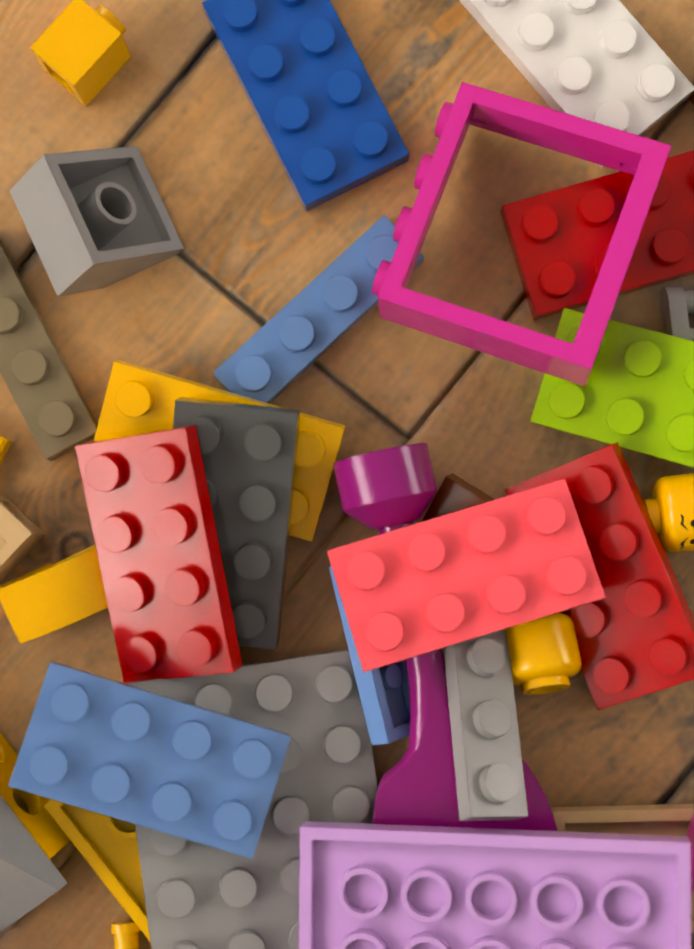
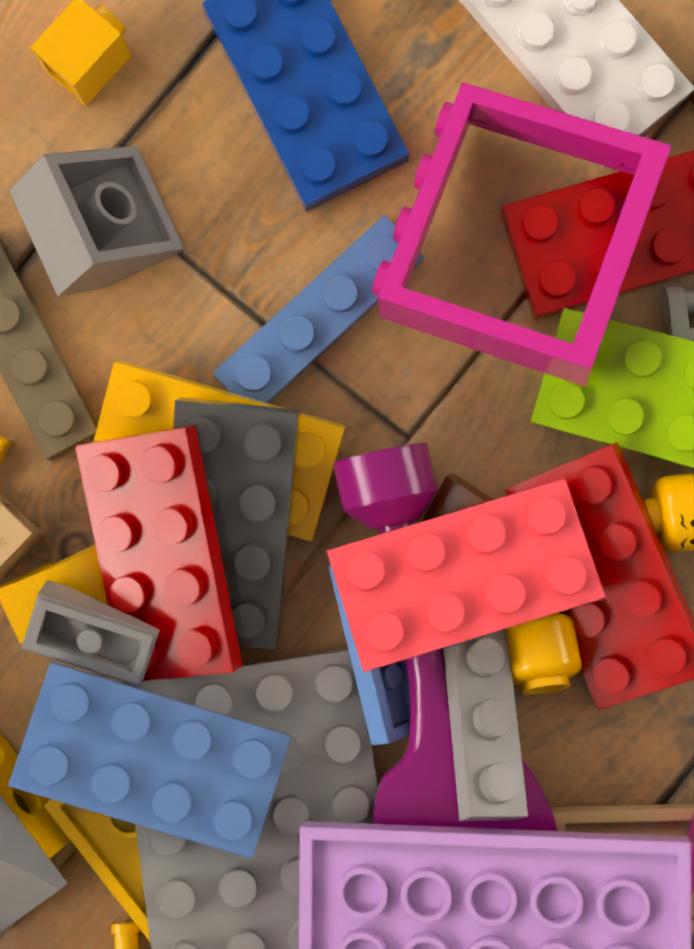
(89, 634): none -> light grey slope

